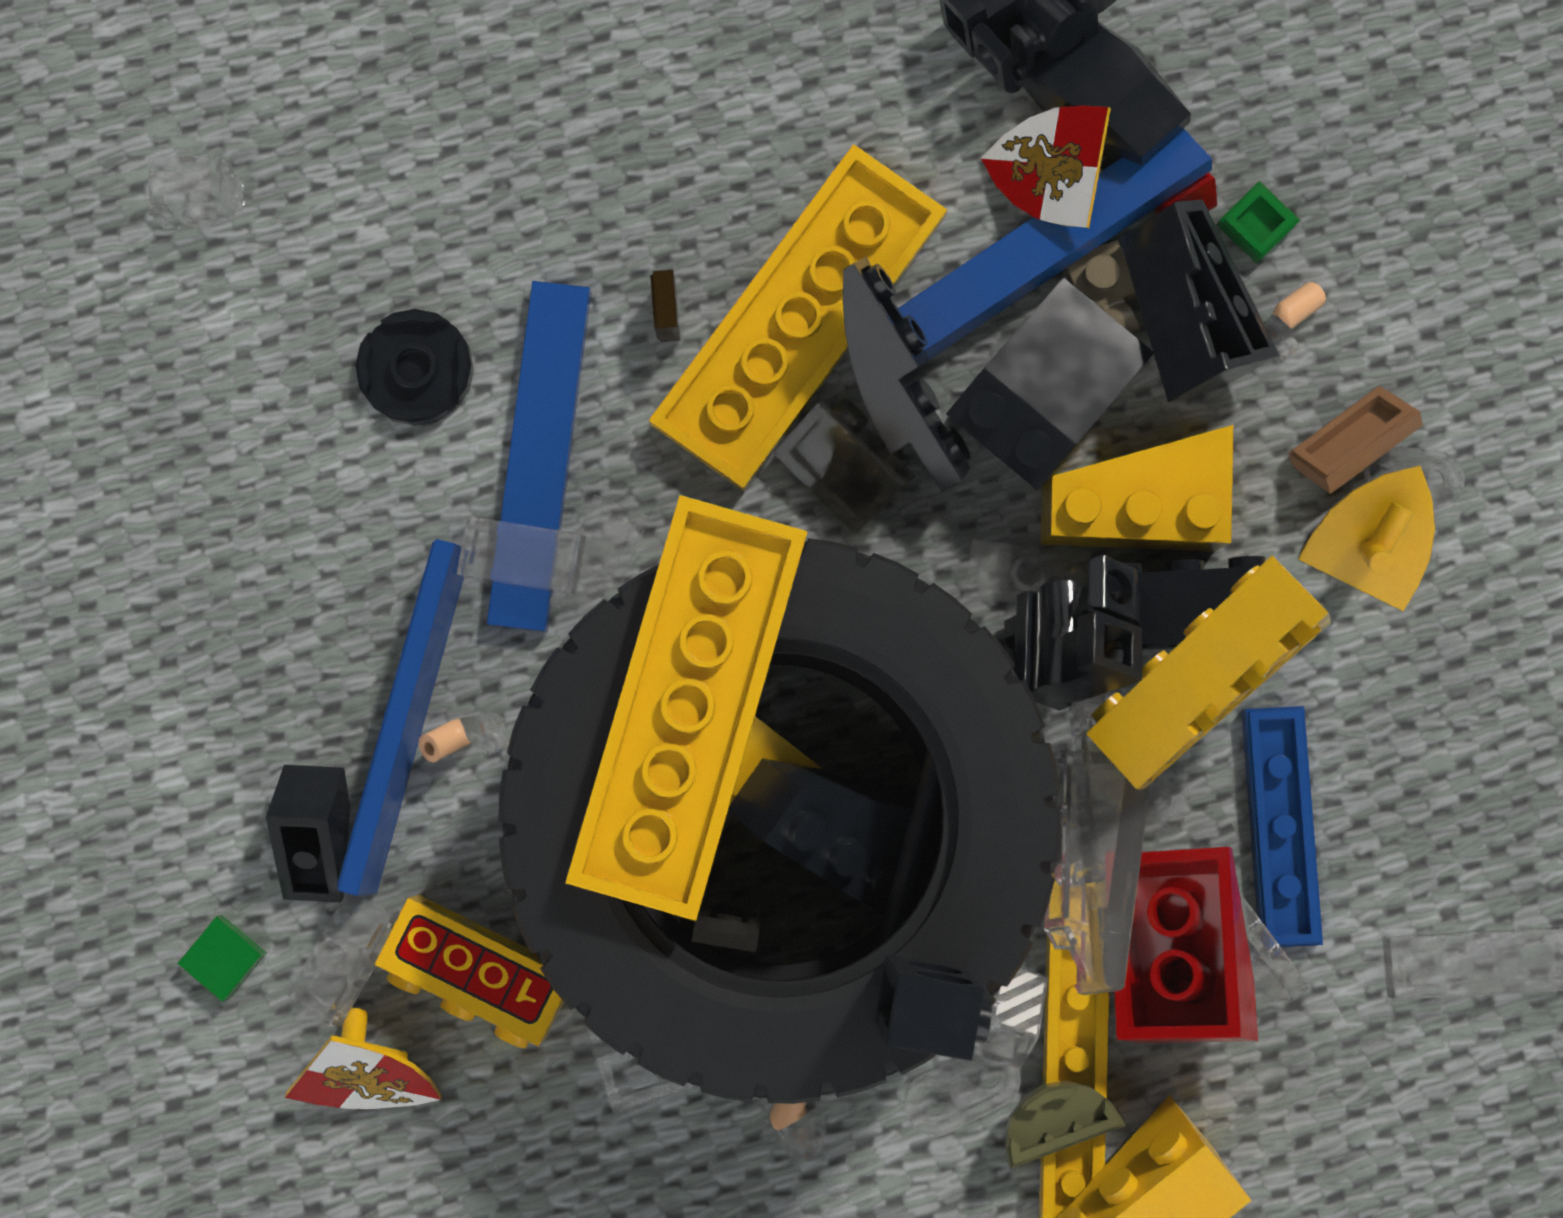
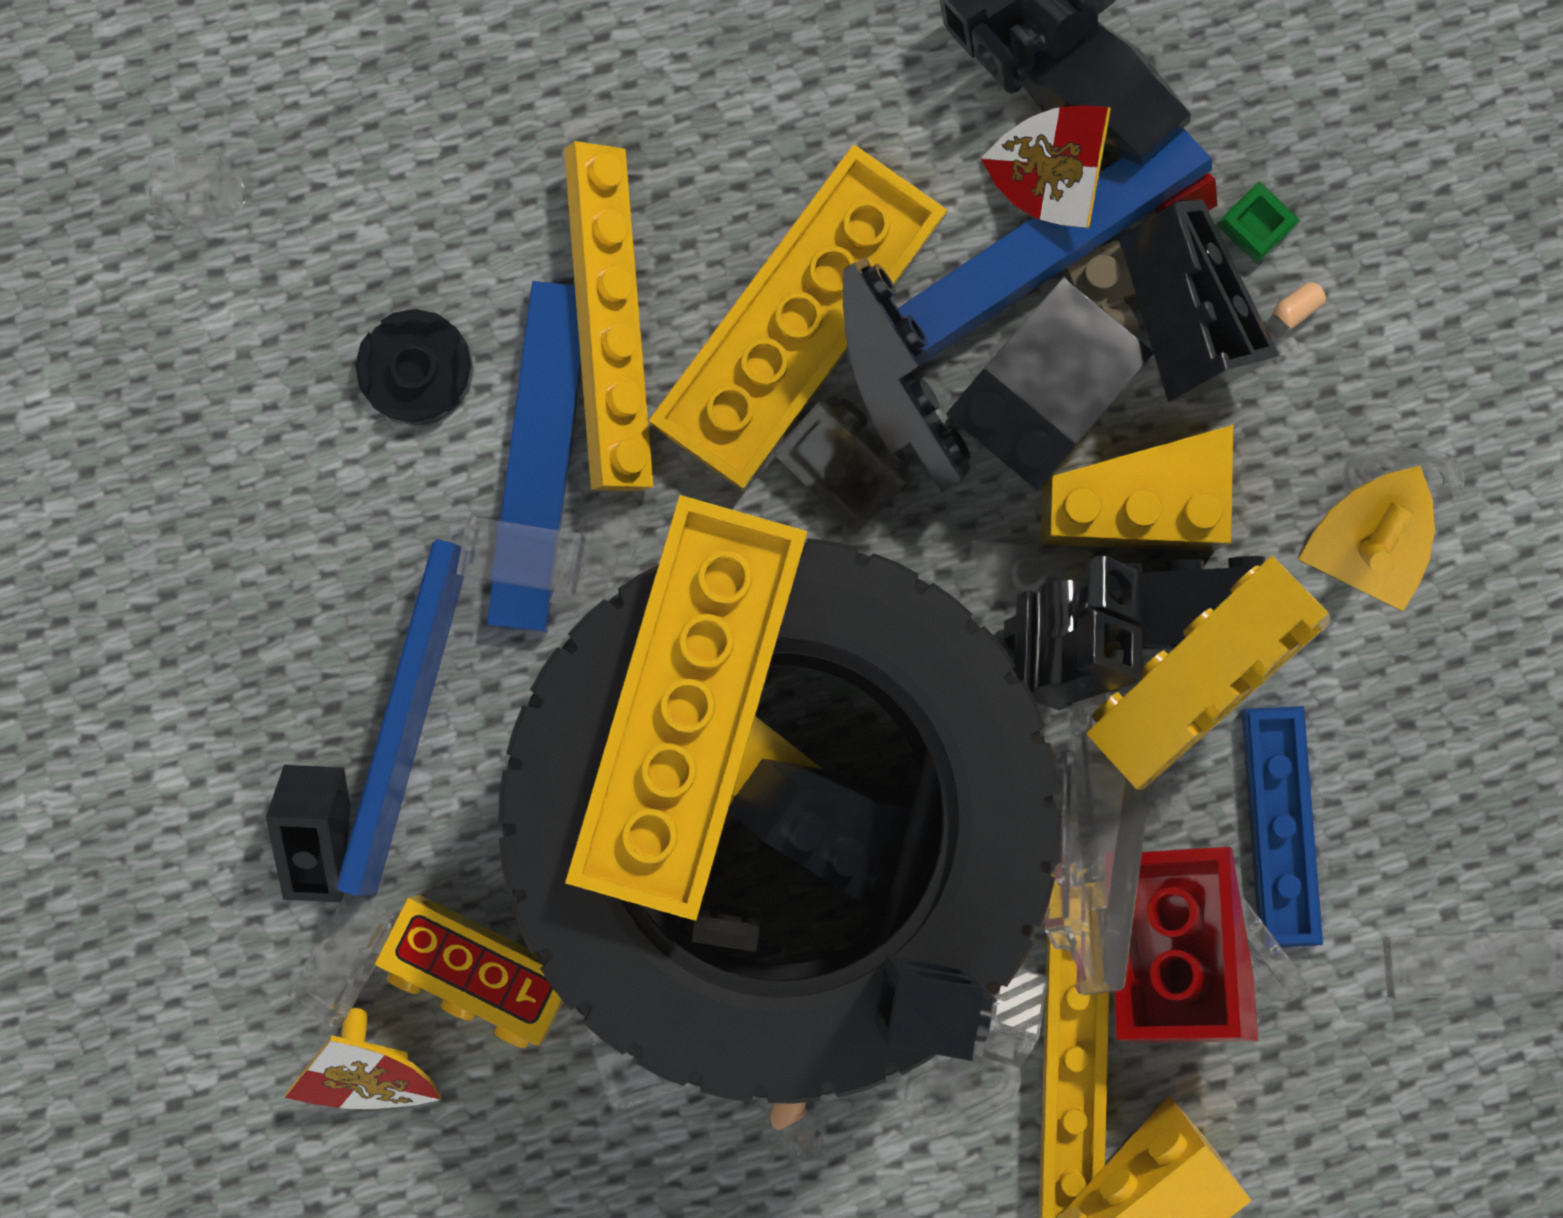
(222, 958): green tile -> none
(460, 732): arm -> none
(608, 318): none -> yellow plate
(665, 305): dark brown tile -> none
(1055, 1119): olive tile -> none
(1355, 439): medium nougat tile -> none

